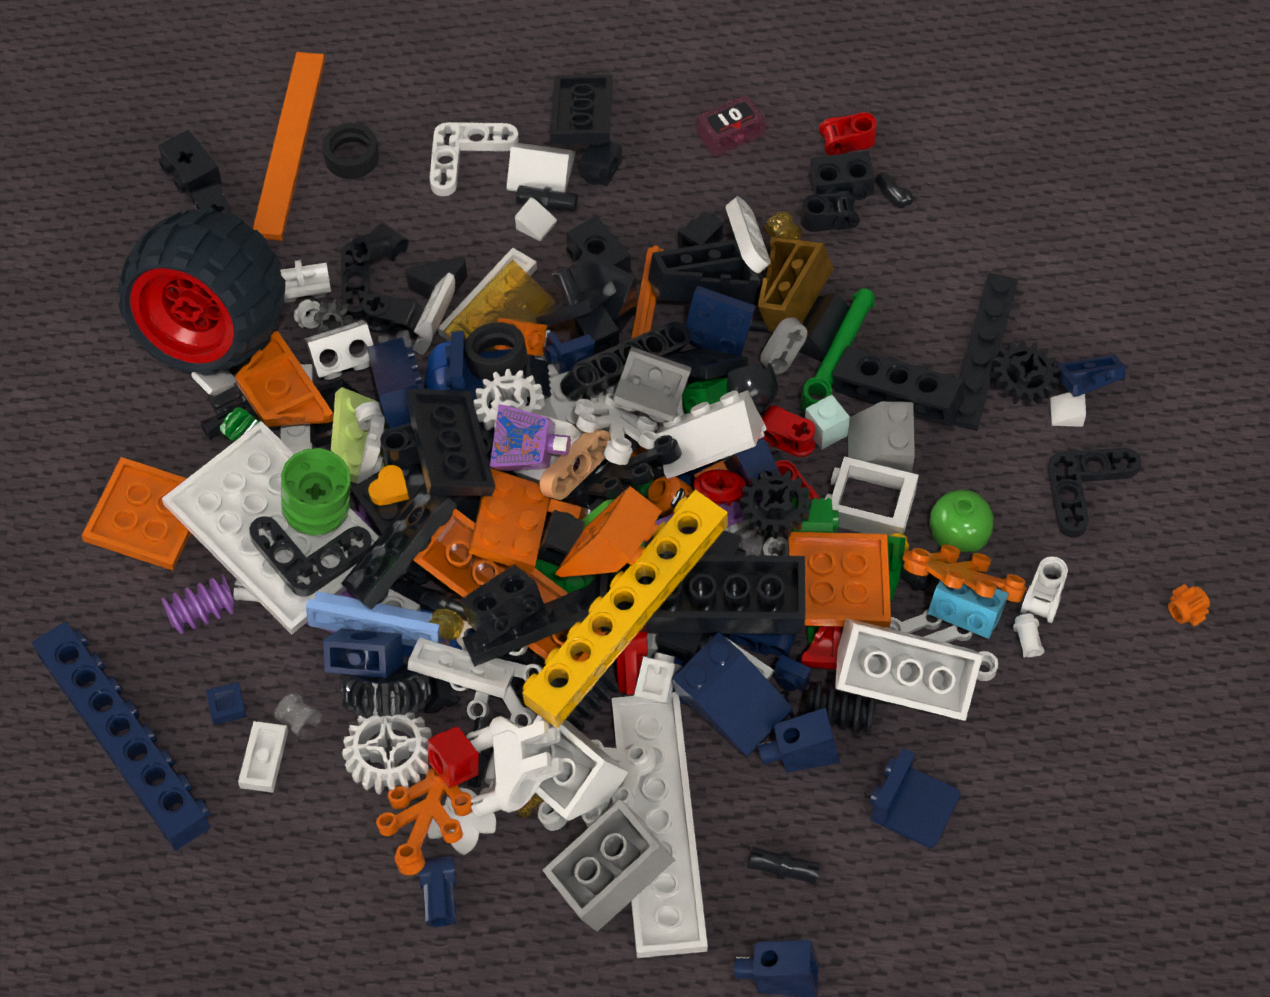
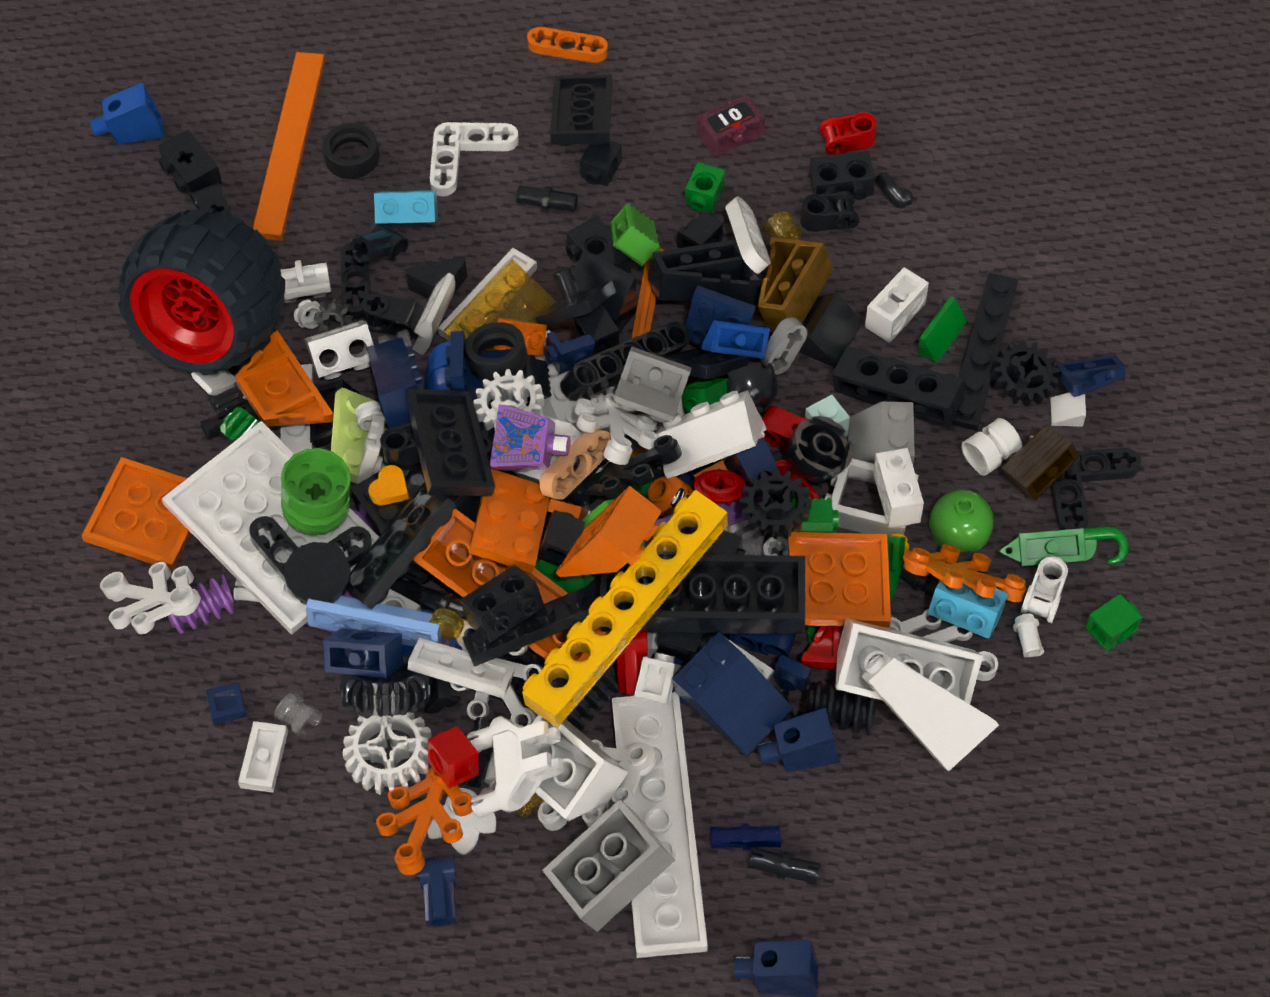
(130, 116): none -> blue torso
(177, 826): dark blue brick -> none
(179, 602): none -> white plant
(317, 572): none -> black tile
(405, 206): none -> medium azure brick
(534, 220): white slope -> none
(539, 167): white slope -> none
(563, 36): none -> orange beam
(634, 234): none -> bright green brick
(704, 188): none -> green brick
(736, 339): none -> blue slope
(745, 837): none -> clear blue pin
(819, 449): none -> black cylinder
(822, 382): green piece -> none
(896, 305): none -> white brick
(898, 488): none -> white brick
(913, 801): dark blue bracket -> none
(932, 714): none -> white slope
(941, 331): none -> green slope
(991, 446): none -> white wheel
(1040, 462): none -> dark brown brick
(1068, 545): none -> green plate
(1114, 622): none -> green brick
(1189, 605): orange gear -> none

